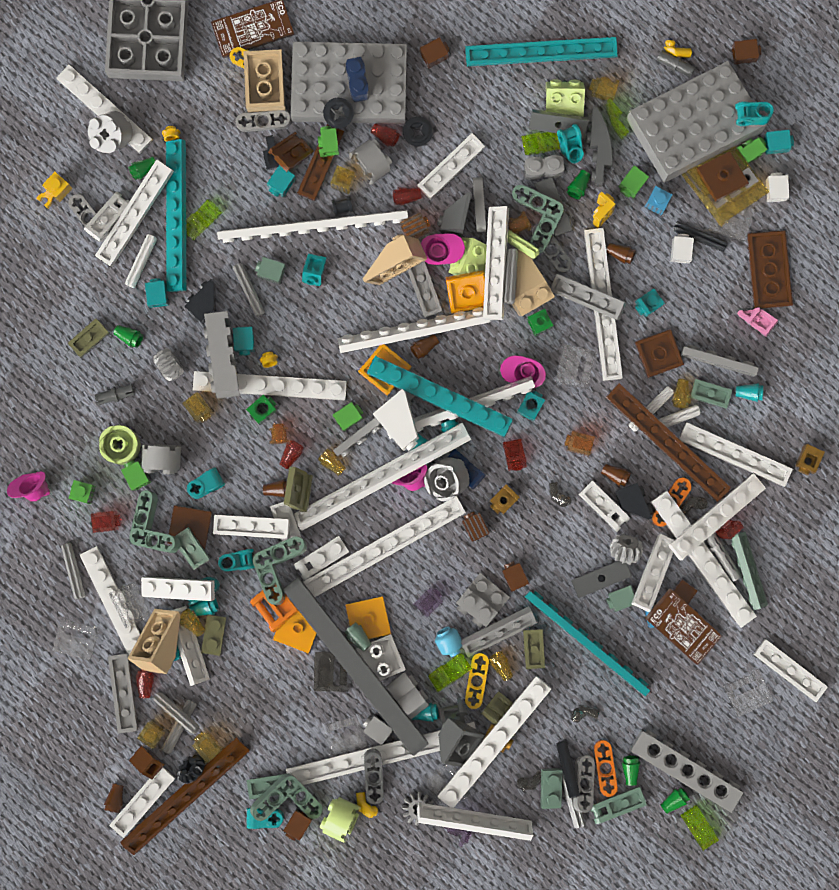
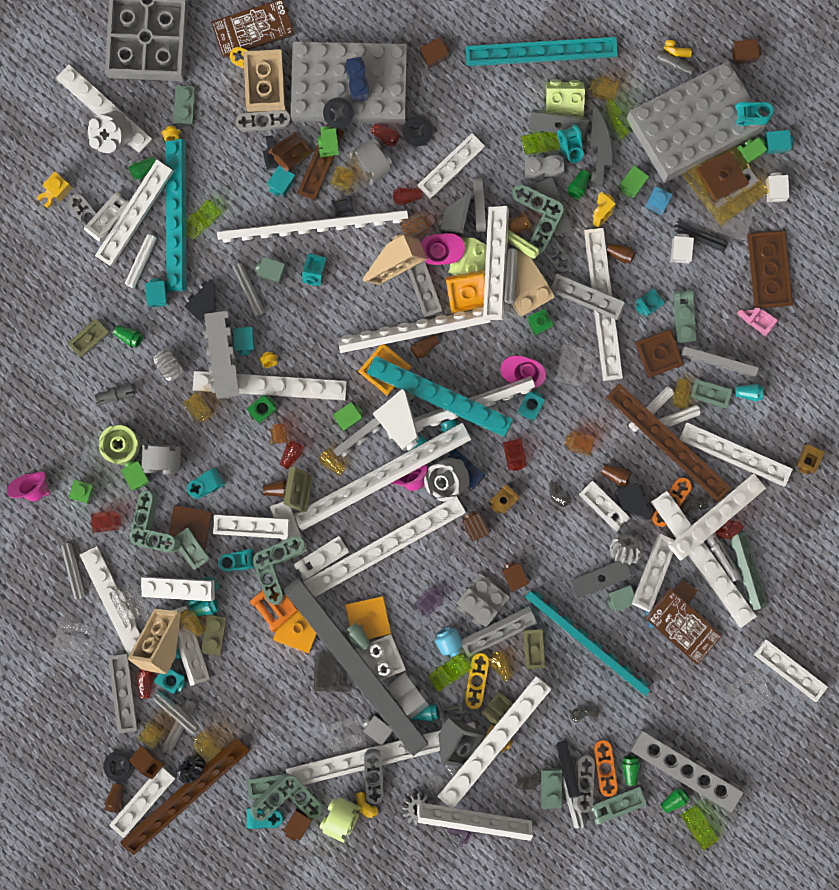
(109, 766): none -> black gear
(162, 681): none -> teal brick
(184, 105): none -> sand green plate
(684, 316): none -> sand green plate

